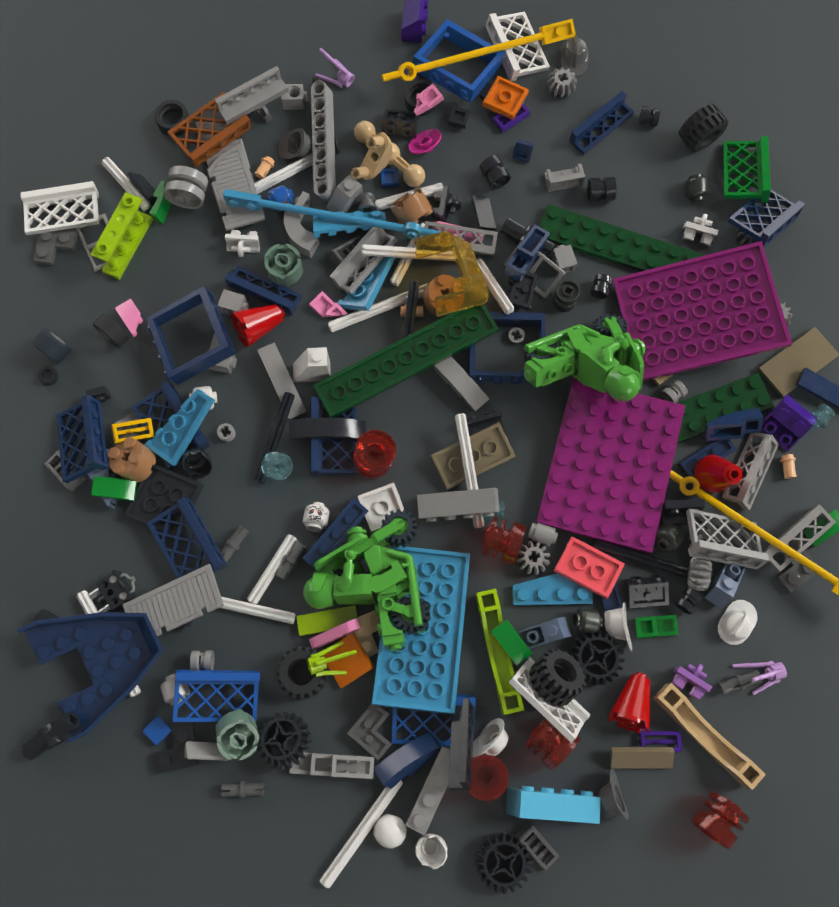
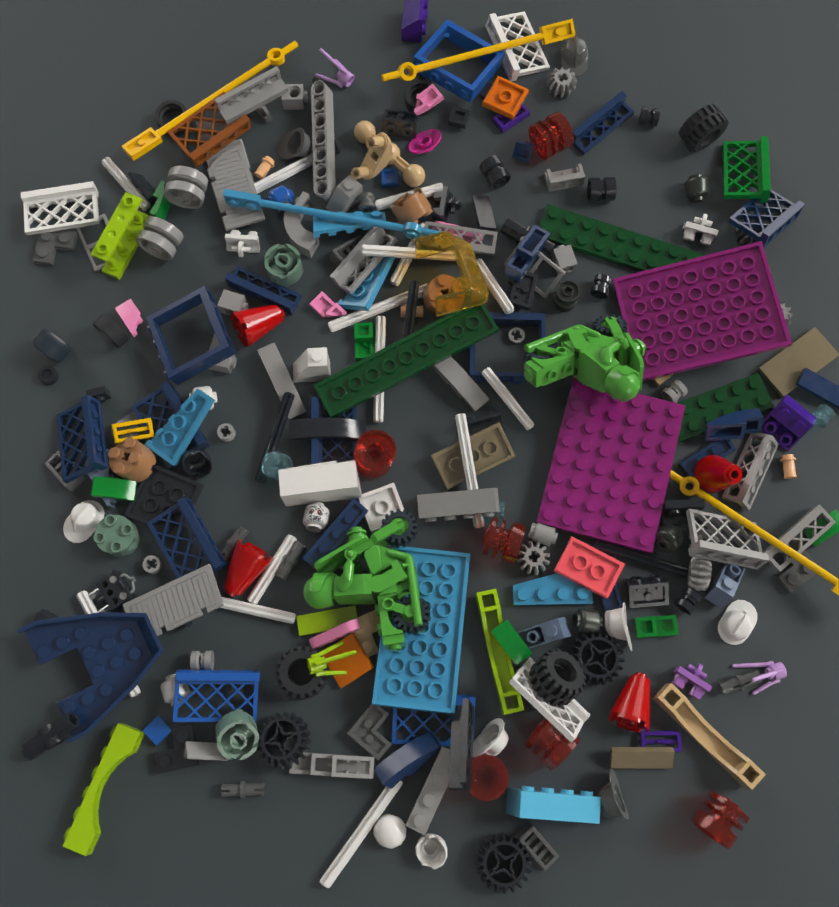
(83, 521): none -> white piece
(85, 829): none -> lime arch
(116, 535): none -> sand green brick
(150, 139): none -> yellow bar
(152, 558): none -> light grey bush
(159, 238): none -> light grey wheel
(245, 566): none -> red cone
(319, 483): none -> white slope
(363, 340): none -> green slope
(380, 333): none -> white axle
(508, 399): none -> white axle
(551, 135): none -> clear red wheel

